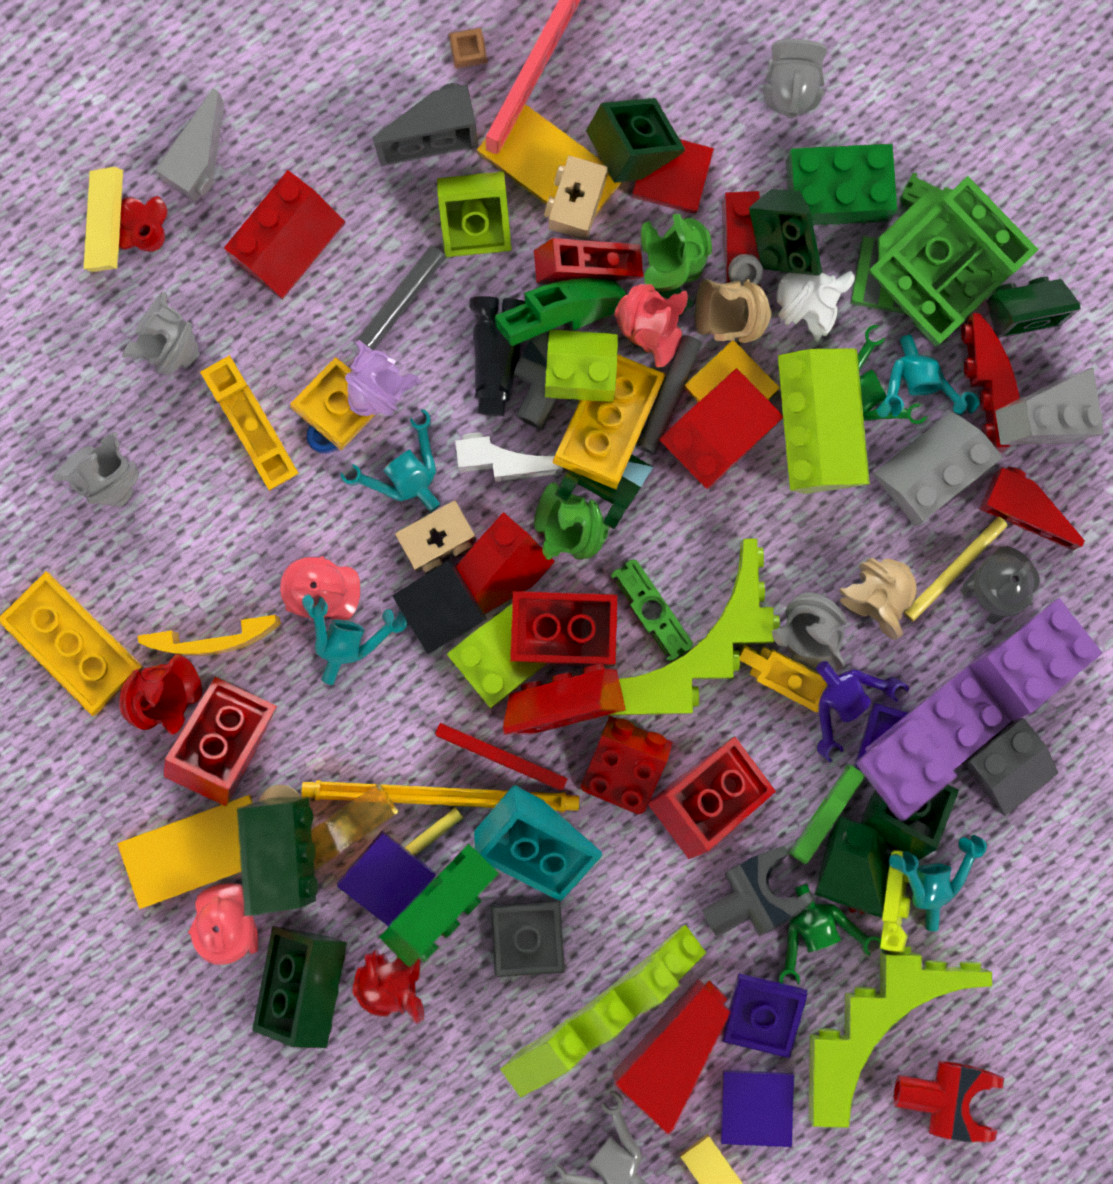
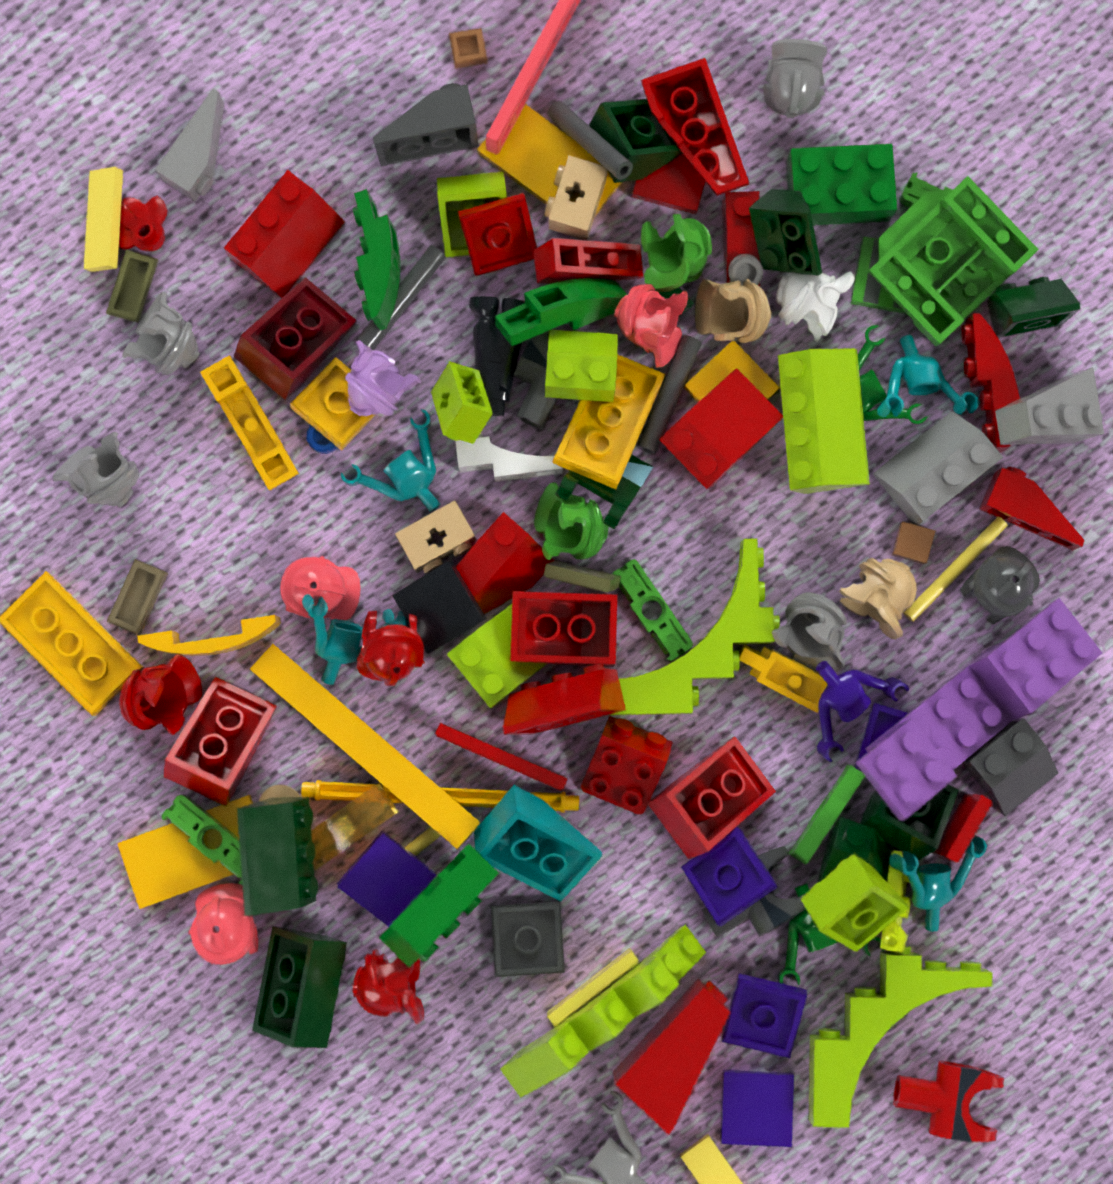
(132, 286): none -> olive tile
(137, 597): none -> dark tan tile
(195, 823): none -> bright green piece
(293, 338): none -> dark red slope
(365, 746): none -> yellow tile
(380, 263): none -> green slope
(389, 651): none -> red helmet
(461, 403): none -> lime brick
(498, 234): none -> red tile
(582, 576): none -> olive tile
(590, 140): none -> dark grey piece
(592, 987): none -> light yellow tile
(694, 118): none -> red wedge
(729, 877): none -> dark purple tile
(853, 903): none -> lime slope
(913, 542): none -> medium nougat tile
(962, 827): none -> red tile

